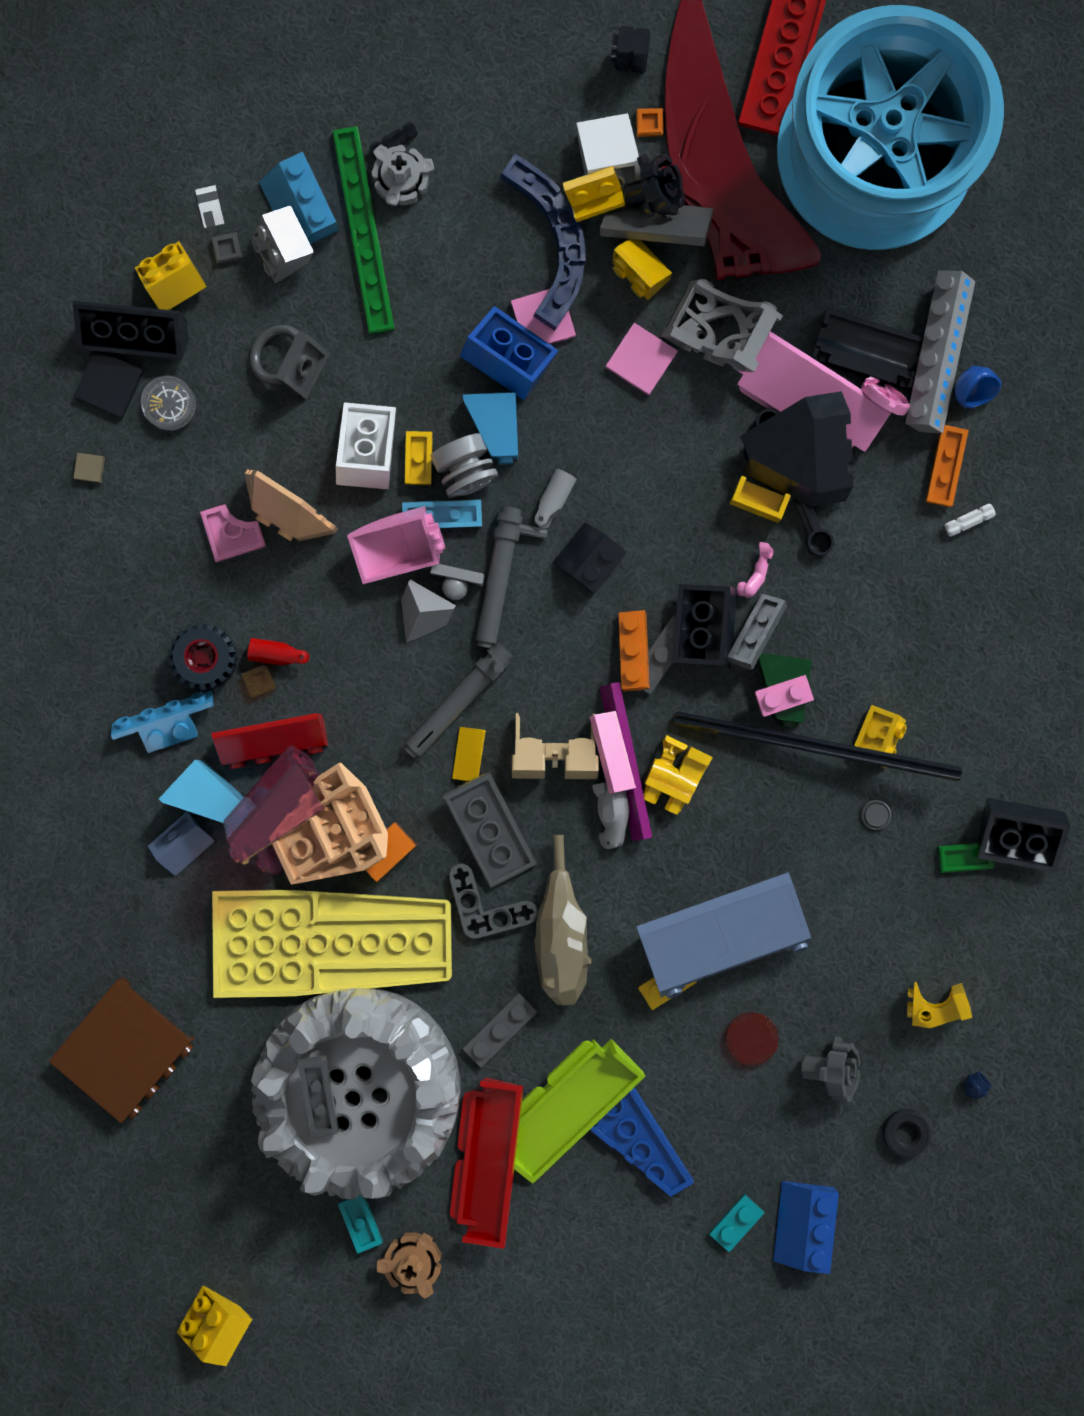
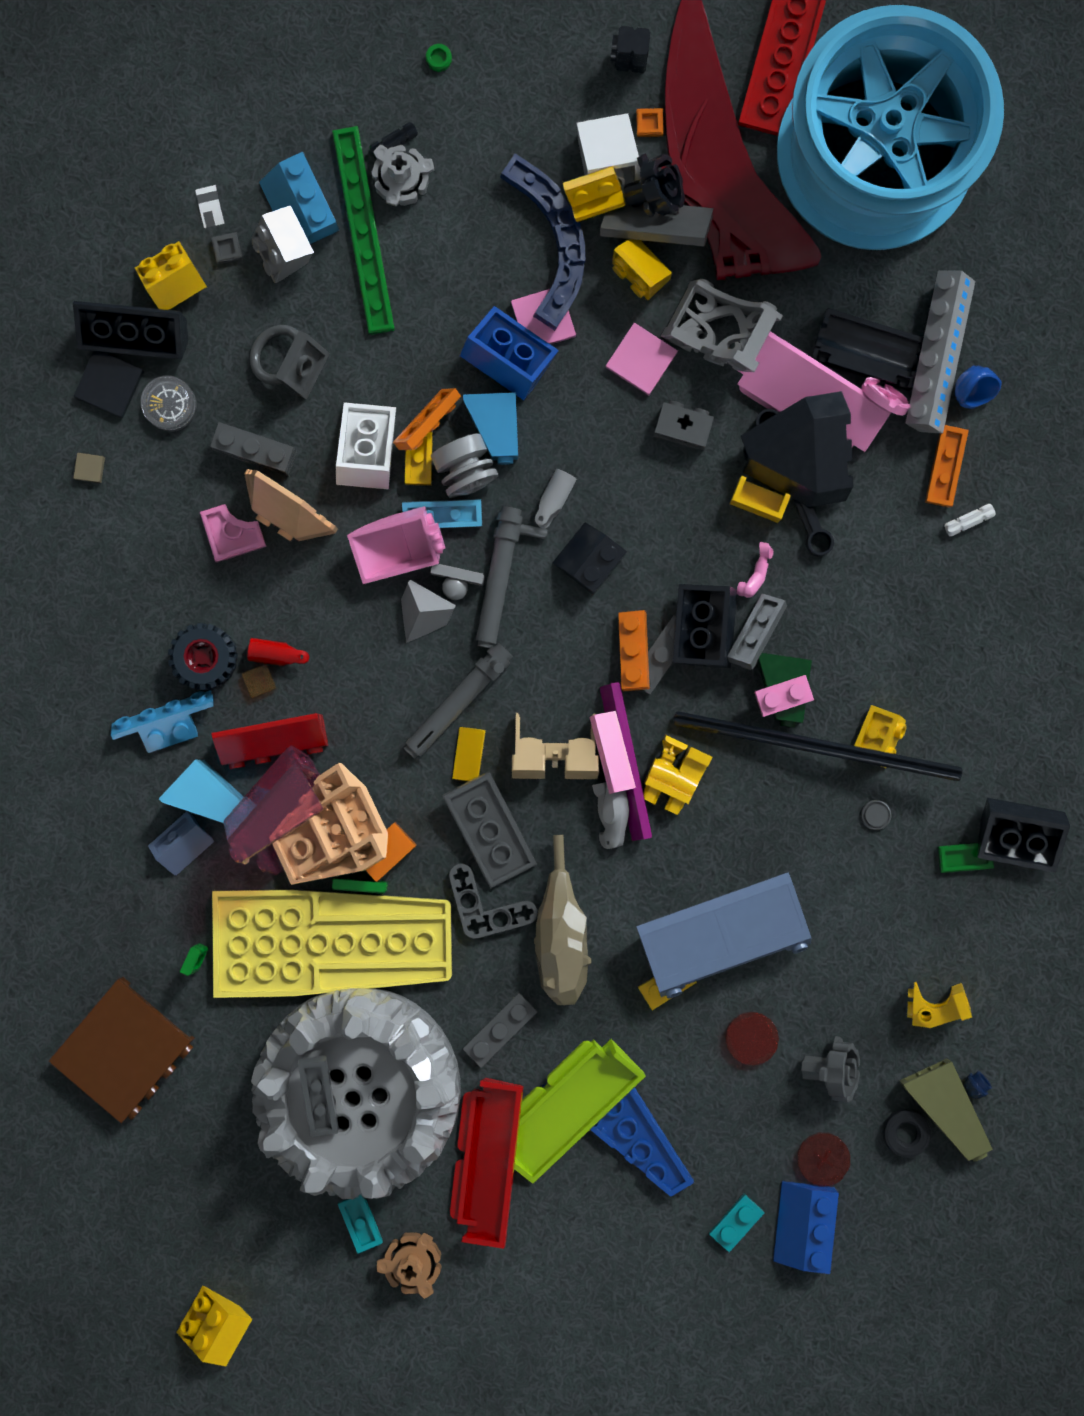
(194, 959): none -> green tile
(253, 449): none -> dark grey brick
(360, 885): none -> green tile
(427, 419): none -> orange plate
(438, 57): none -> green tile
(670, 429): none -> dark grey brick
(823, 1159): none -> clear red tile
(949, 1107): none -> olive slope

